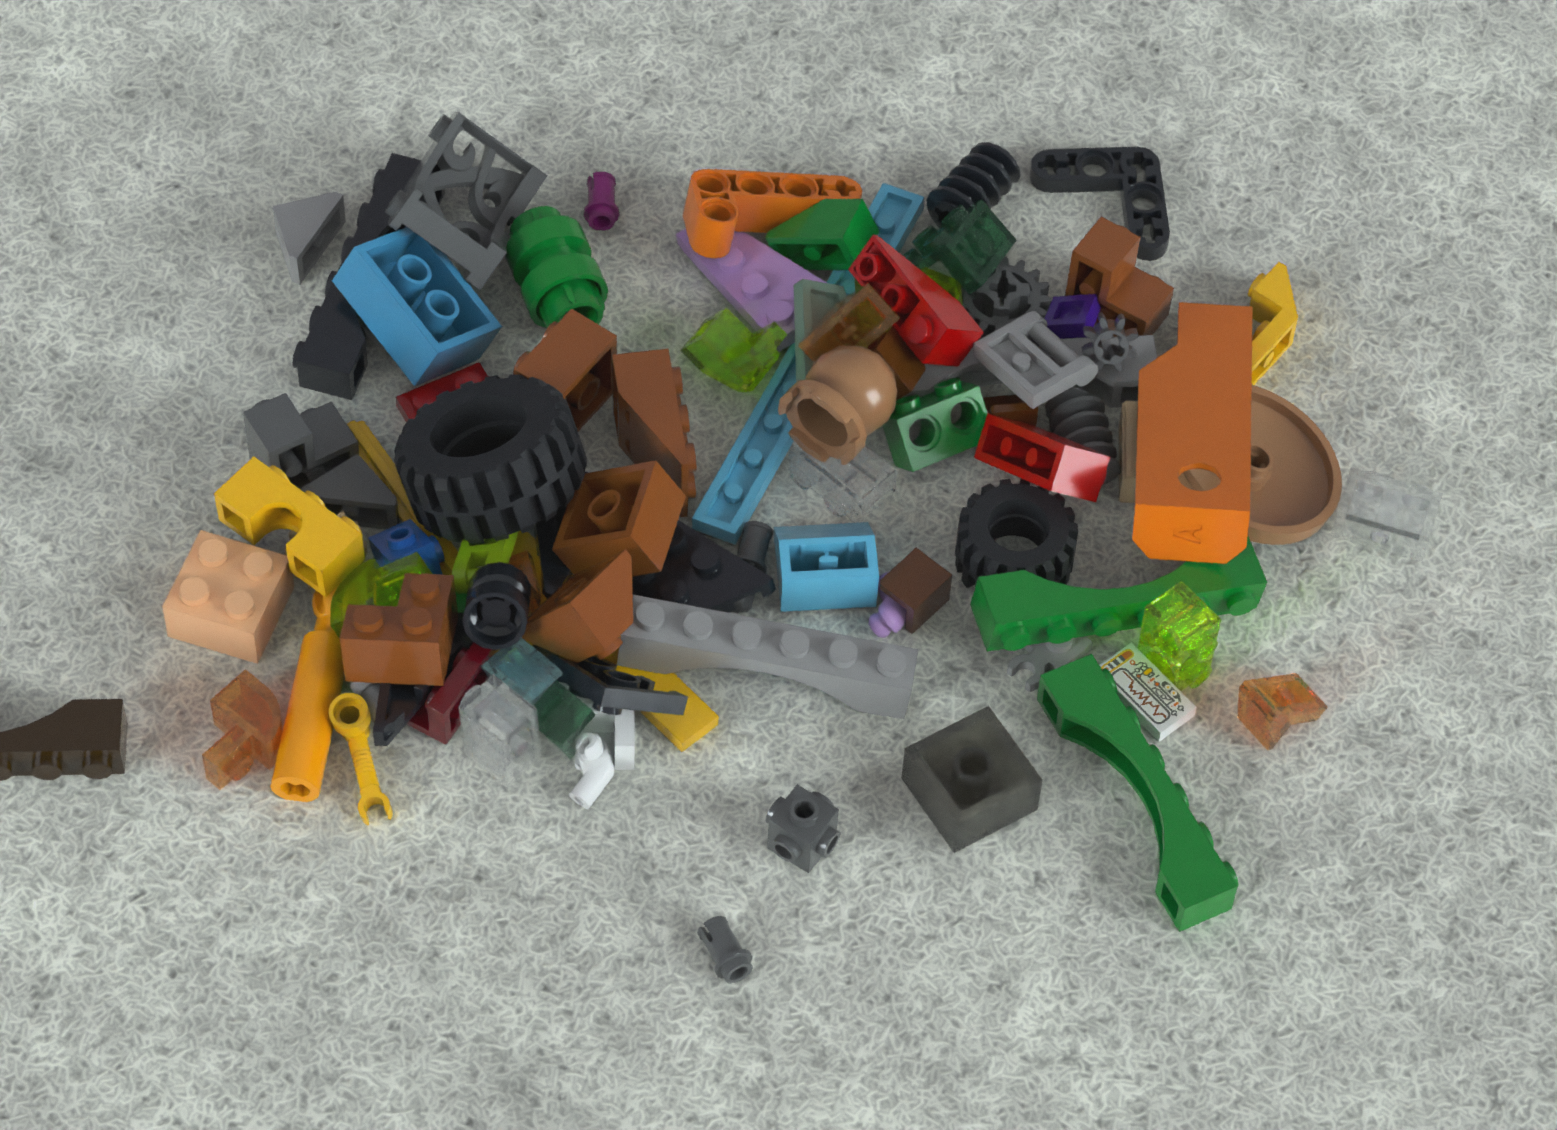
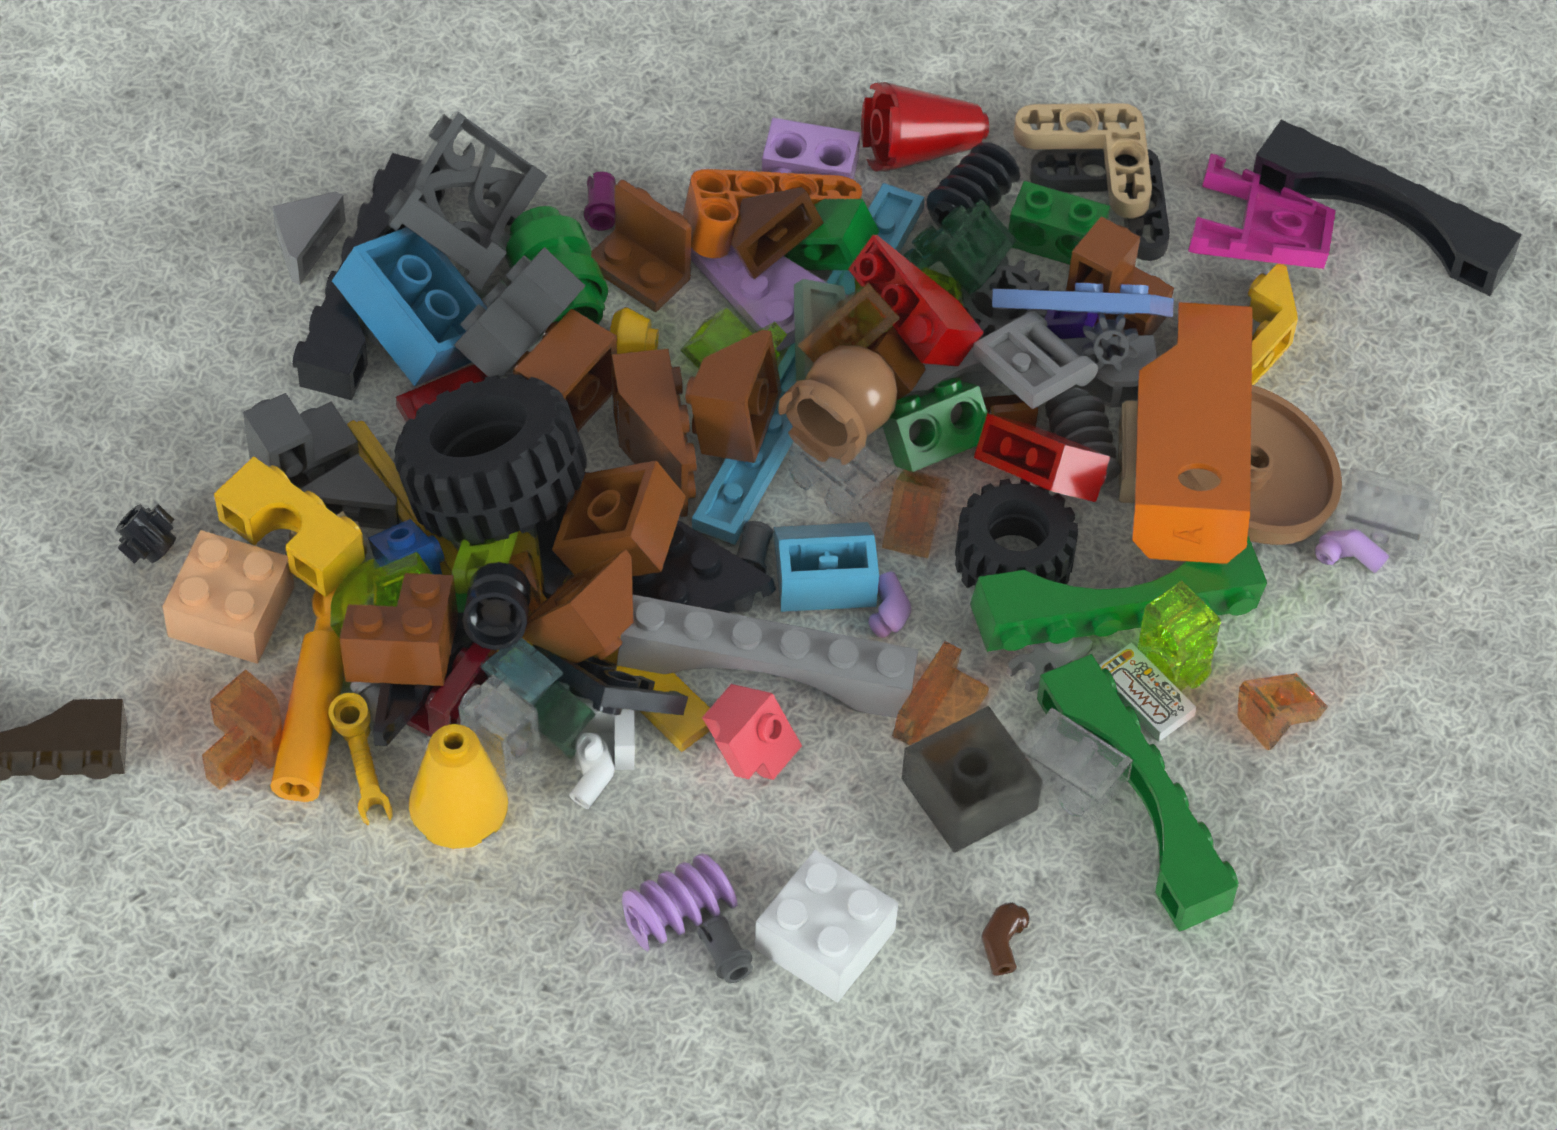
(146, 533): none -> black gear
(457, 790): none -> yellow cone
(517, 312): none -> dark grey brick
(633, 332): none -> yellow cone
(647, 250): none -> dark orange bracket
(675, 898): none -> lavender piece
(735, 398): none -> dark orange slope
(751, 732): none -> coral brick
(772, 227): none -> reddish brown slope
(802, 827): dark grey brick -> none
(810, 149): none -> lavender brick
(826, 925): none -> white brick
(914, 513): none -> clear orange slope
(917, 126): none -> red cone
(918, 586): reddish brown panel -> none
(939, 698): none -> clear orange panel
(998, 932): none -> reddish brown arm
(1052, 221): none -> green brick
(1076, 766): none -> clear brick
(1088, 299): none -> medium blue wing
(1110, 139): none -> tan beam
(1274, 225): none -> dark pink wing
(1348, 544): none -> lavender arm
(1466, 242): none -> black arch

